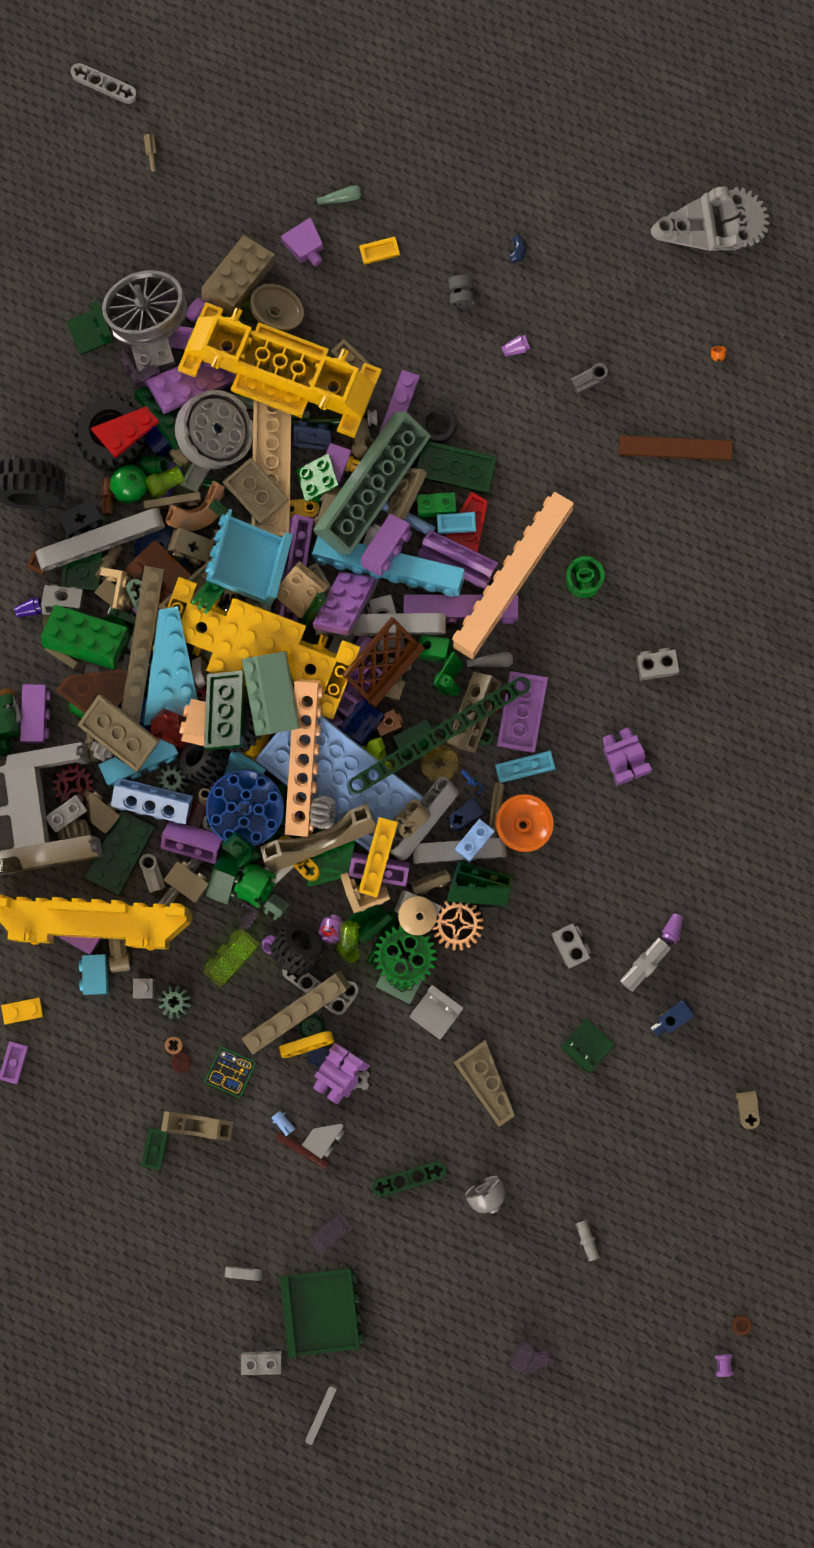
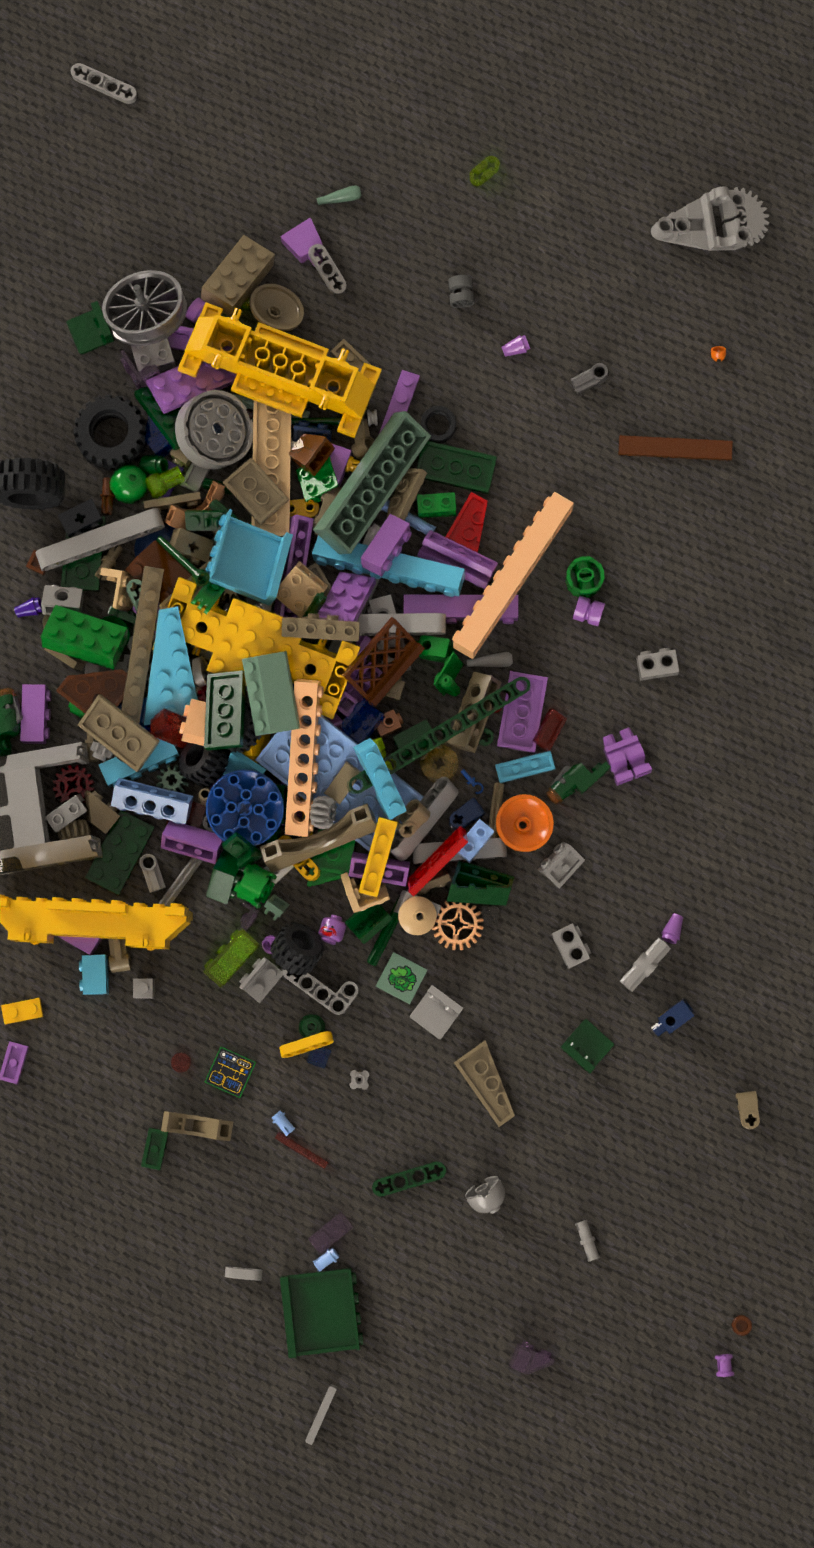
(106, 592): dark tan brick -> none
(125, 430): red wing -> none
(150, 147): dark tan axle -> none
(167, 1045): medium nougat bush -> none
(171, 996): sand green gear -> none
(187, 882): dark tan brick -> none
(199, 576): none -> dark green piece
(203, 520): none -> dark green plate
(261, 979): none -> light grey bracket
(261, 1363): light grey brick -> none
(296, 1012): dark tan brick -> none
(311, 452): none -> reddish brown torso
(321, 628): none -> dark tan bracket
(321, 1139): light grey slope -> none
(326, 1259): none -> light blue pin
(329, 283): none -> light grey beam
(338, 787): none -> dark tan tile
(338, 1076): medium lavender hips -> none
(348, 941): clear neon green piece -> none
(379, 250): yellow tile -> none
(379, 775): none -> medium azure arch
(388, 962): green gear -> none
(437, 860): none -> red tile
(456, 523): medium azure tile -> none
(481, 167): none -> clear neon green beam
(519, 251): dark blue arm -> none
(549, 729): none -> clear red tile
(561, 864): none -> light grey bracket
(574, 778): none -> dark green plate
(588, 611): none -> medium lavender wheel

